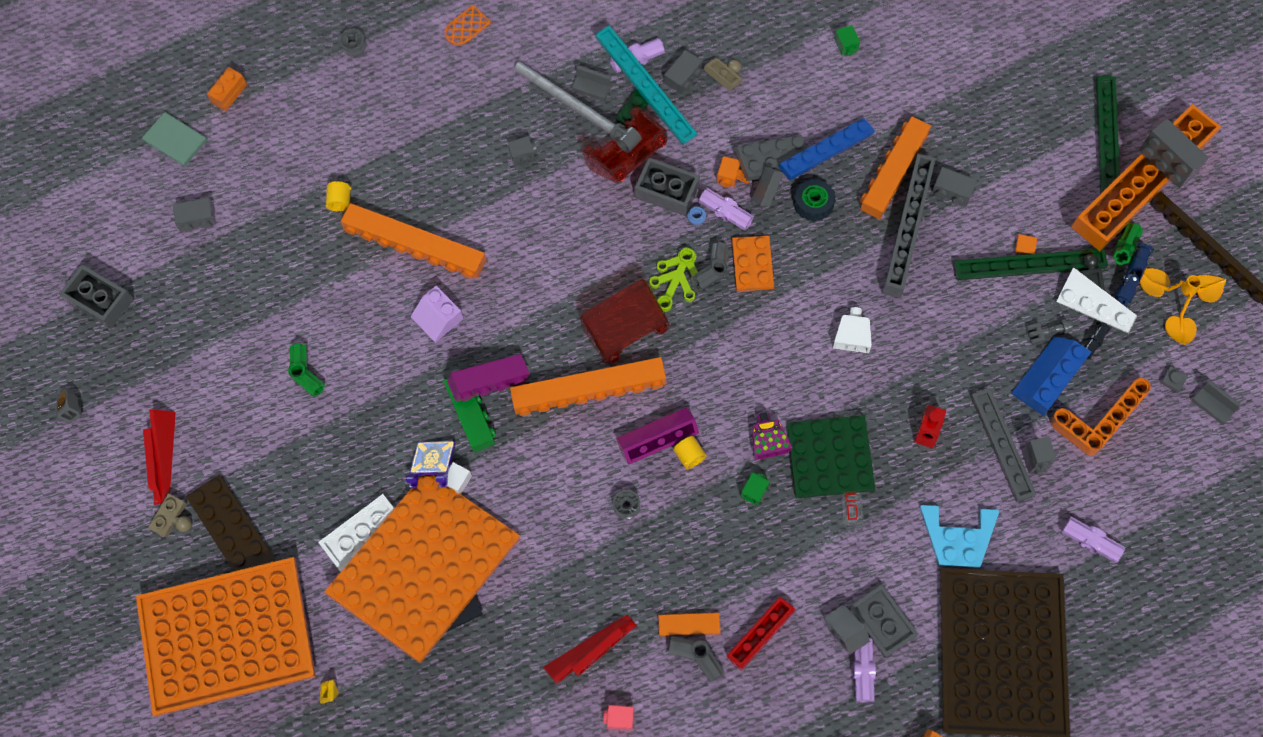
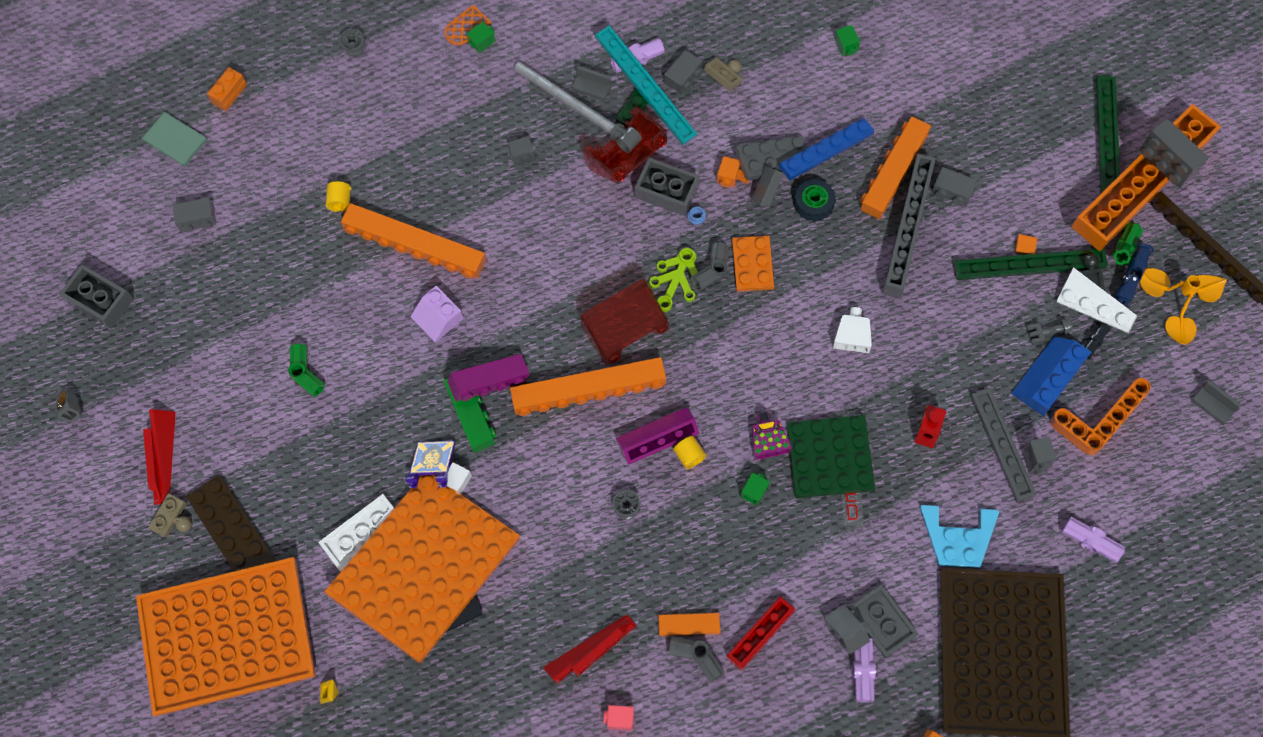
(481, 37): none -> green brick
(726, 208): lavender piece -> none
(1174, 379): dark grey plate -> none

